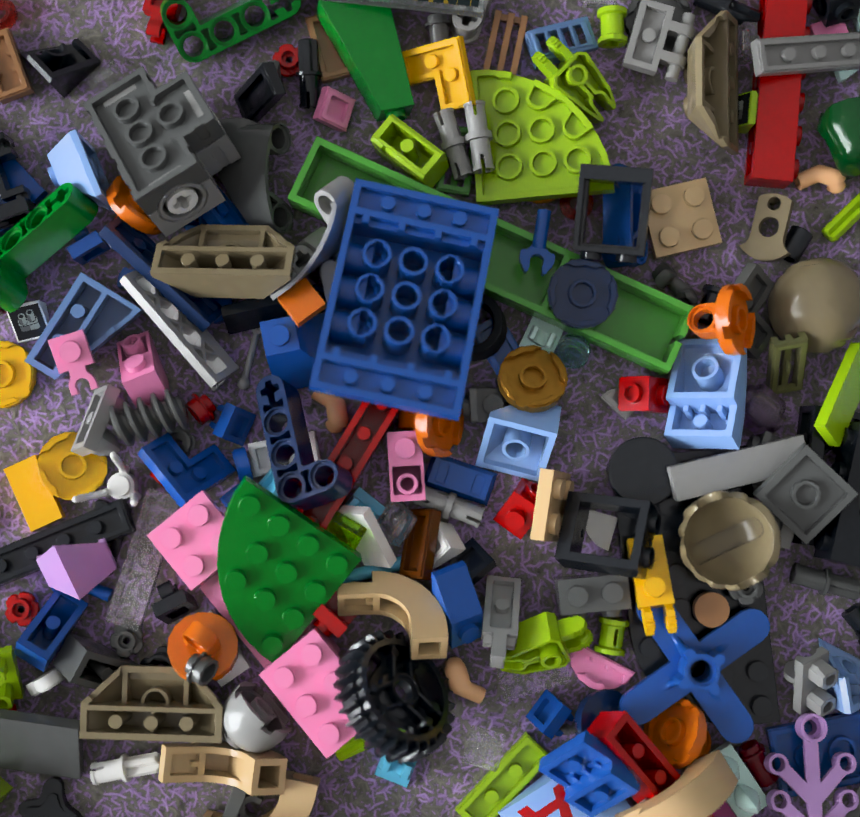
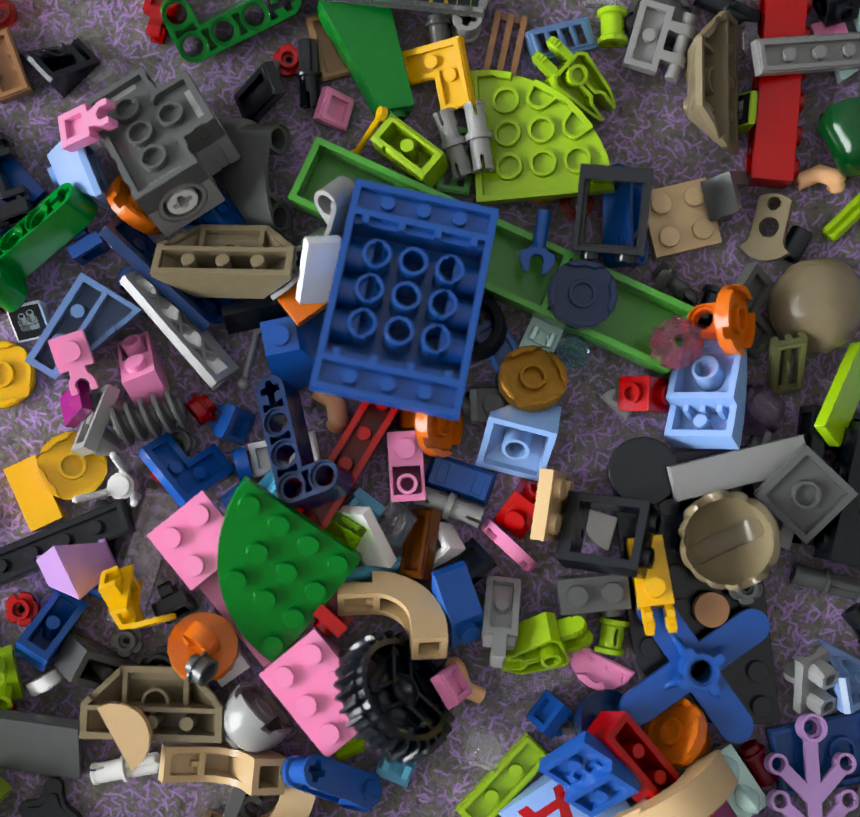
(76, 407): none -> magenta tile
(81, 125): none -> bright pink plate
(123, 596): none -> yellow piece
(129, 730): none -> tan tile
(317, 268): none -> white tile
(333, 781): none -> blue piece
(380, 115): none -> yellow hinge
(451, 685): none -> bright pink tile
(508, 546): none -> bright pink tile
(665, 349): none -> clear pink brick
(722, 194): none -> dark grey panel

